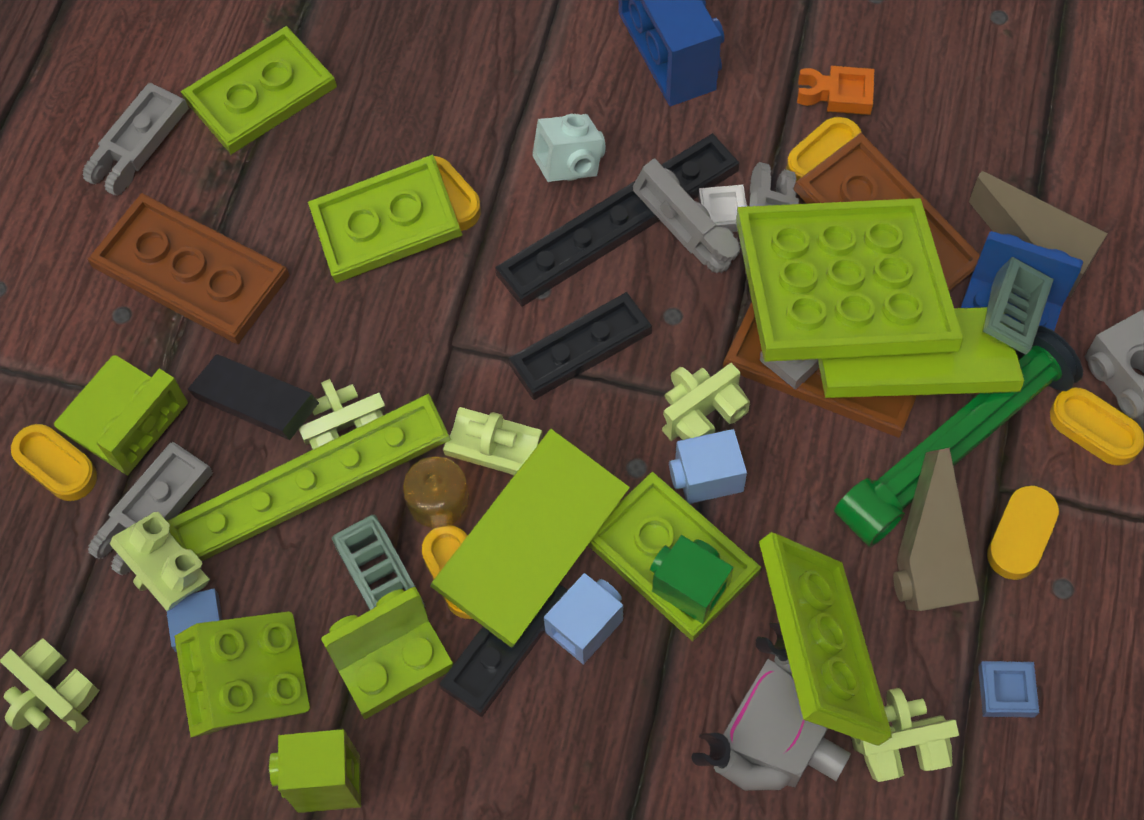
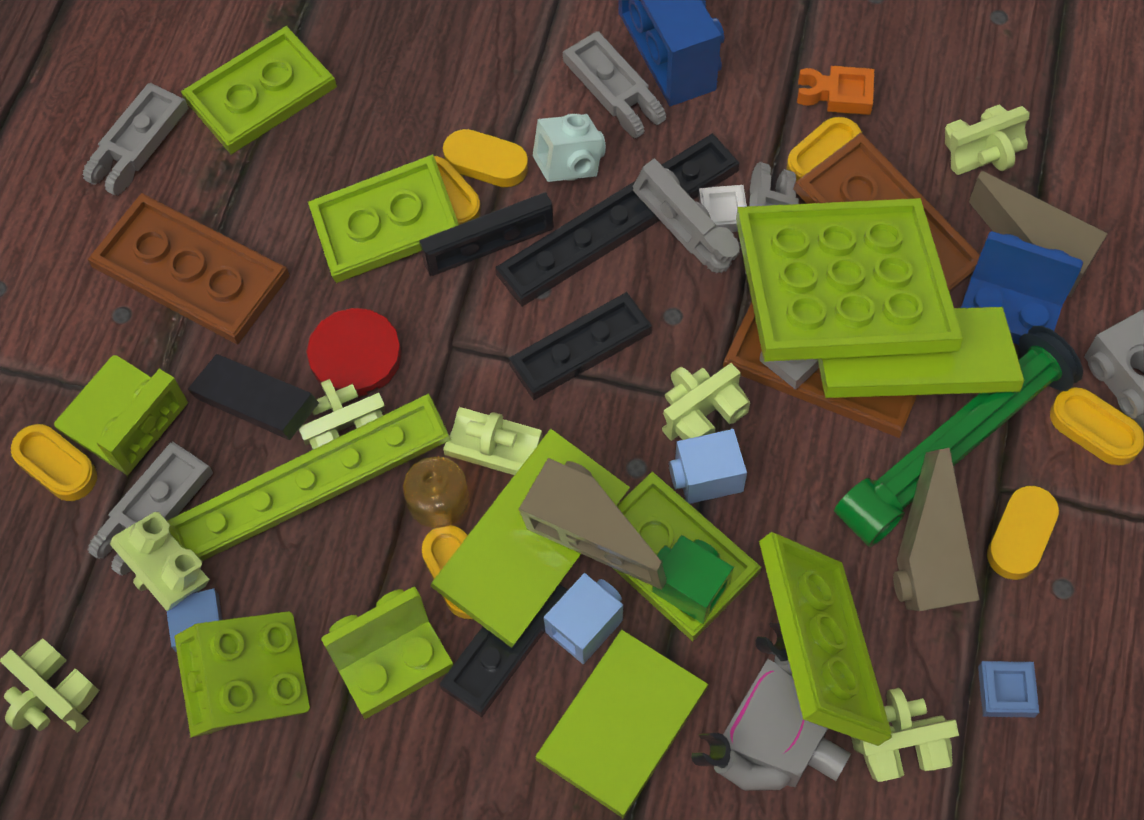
(317, 771): lime brick -> none
(354, 349): none -> red tile
(355, 538): sand green slope -> none
(486, 158): none -> yellow tile
(487, 234): none -> black tile
(579, 514): none -> dark tan slope
(613, 82): none -> light grey hinge
(622, 723): none -> lime tile
(988, 141): none -> yellowish green hips
(1023, 283): sand green slope -> none

